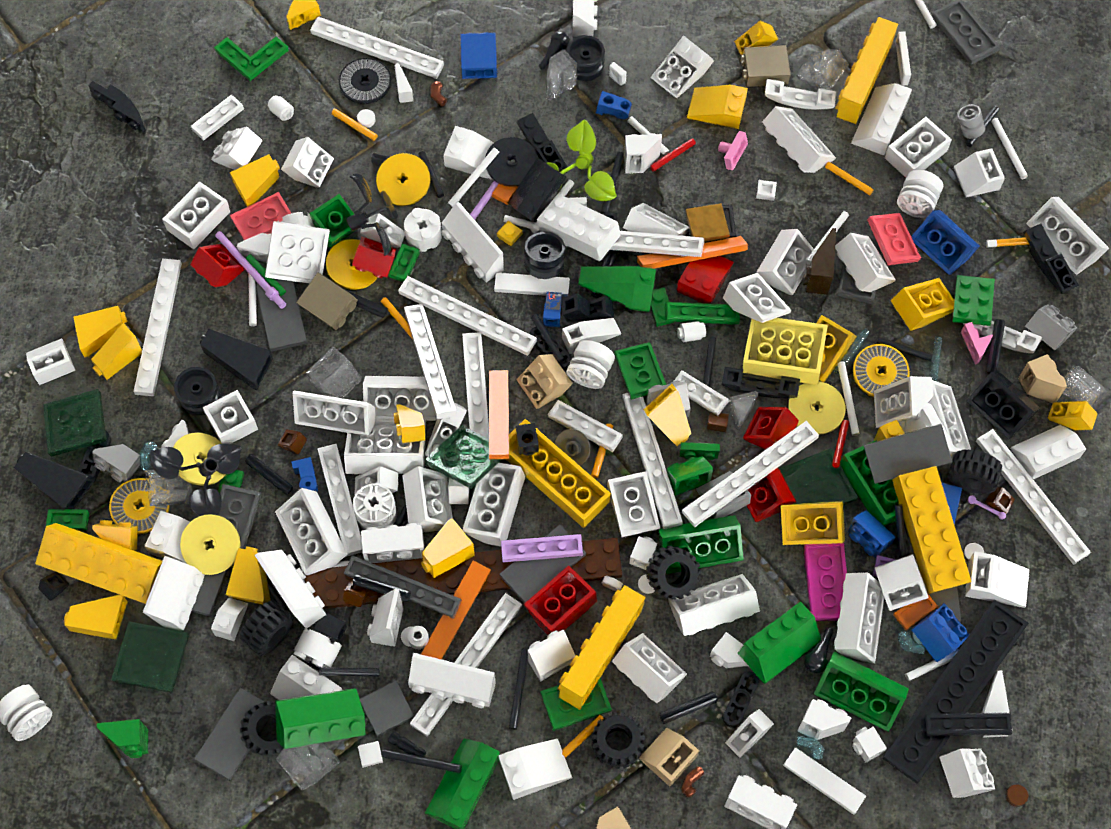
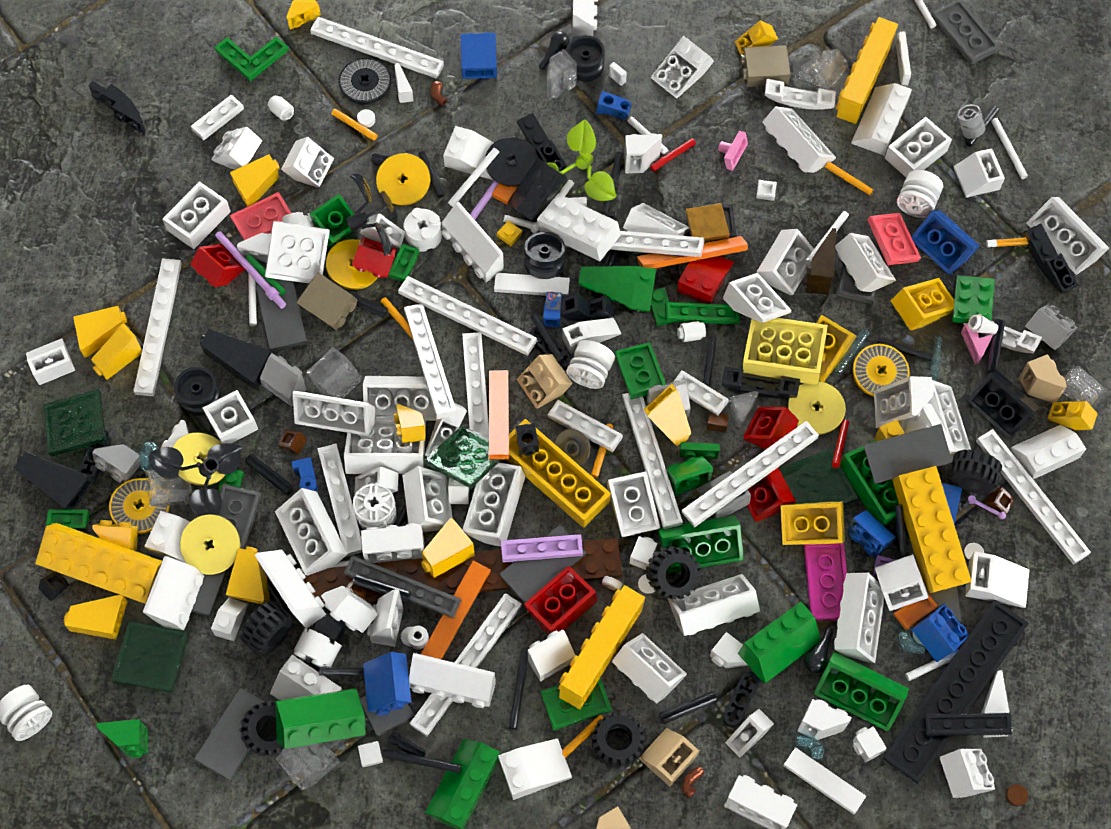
(282, 378): none -> light grey slope
(349, 608): none -> white slope
(387, 683): none -> blue brick
(718, 105): yellow slope -> none
(848, 398): white bar -> none
(982, 325): none -> white cone

